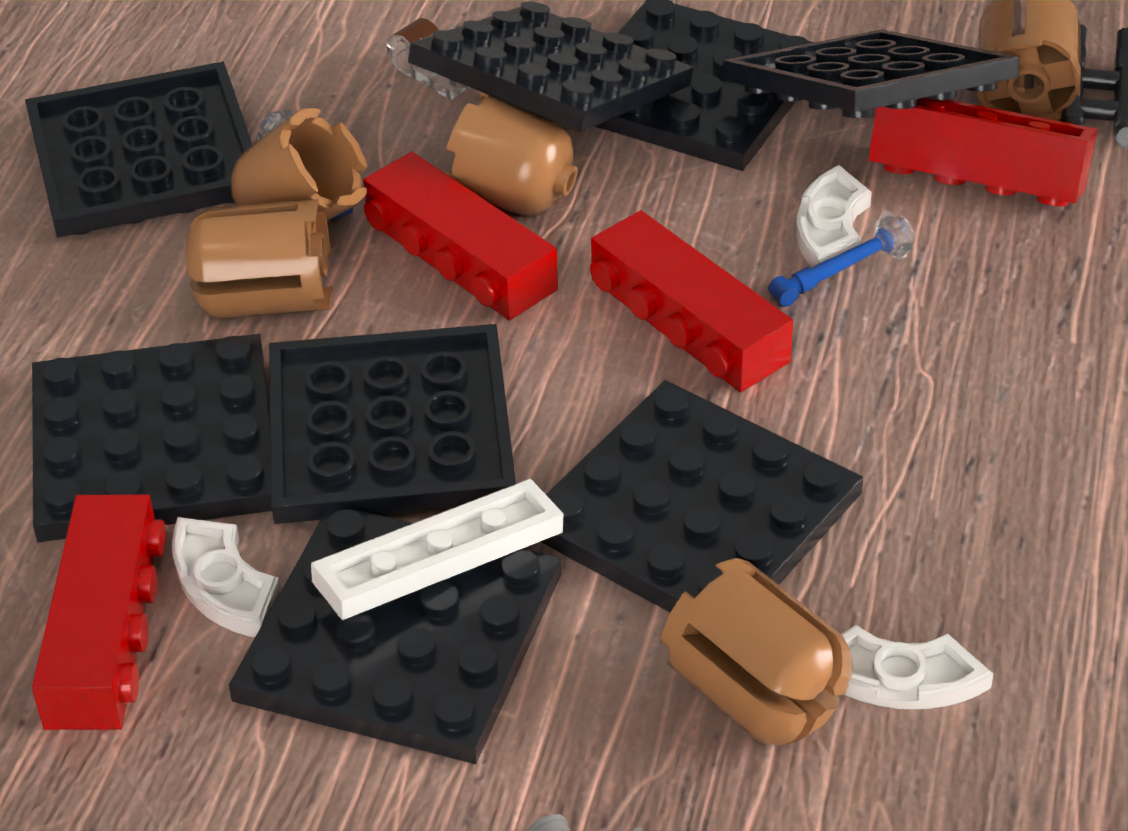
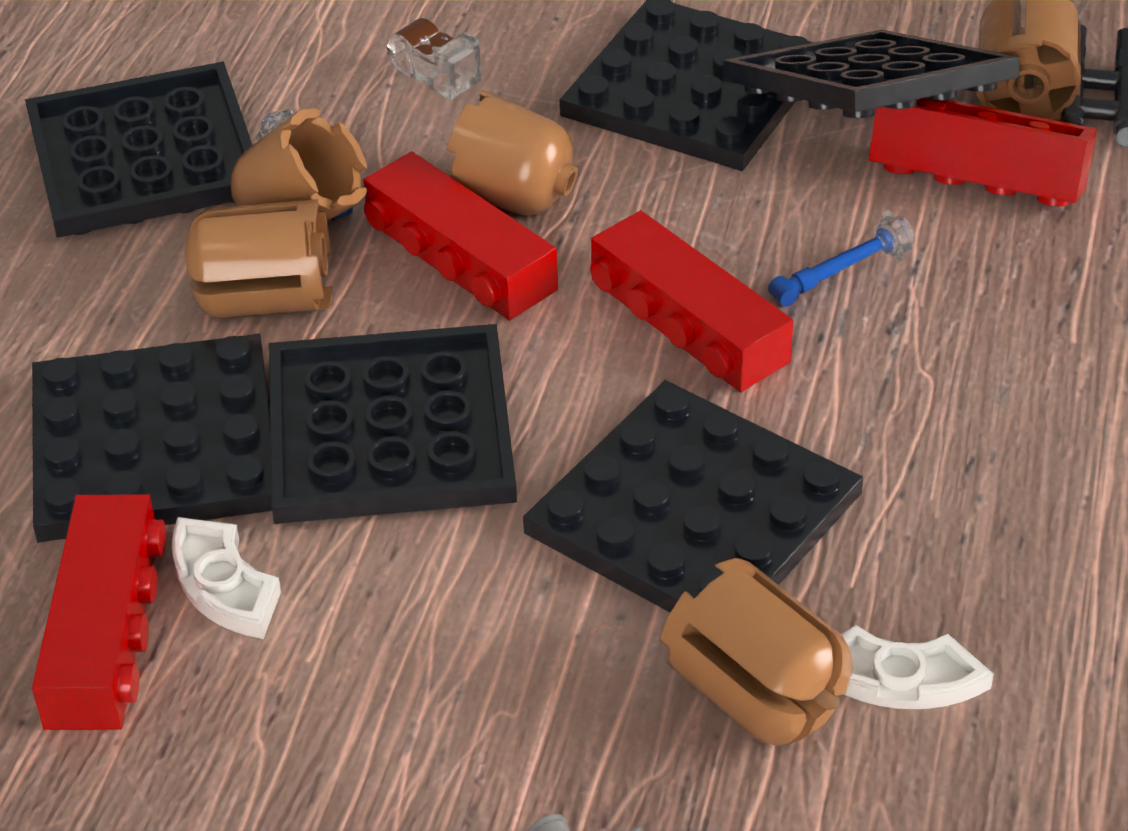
(410, 670): black plate -> none
(436, 548): white plate -> none
(552, 65): black plate -> none
(828, 214): white tile -> none

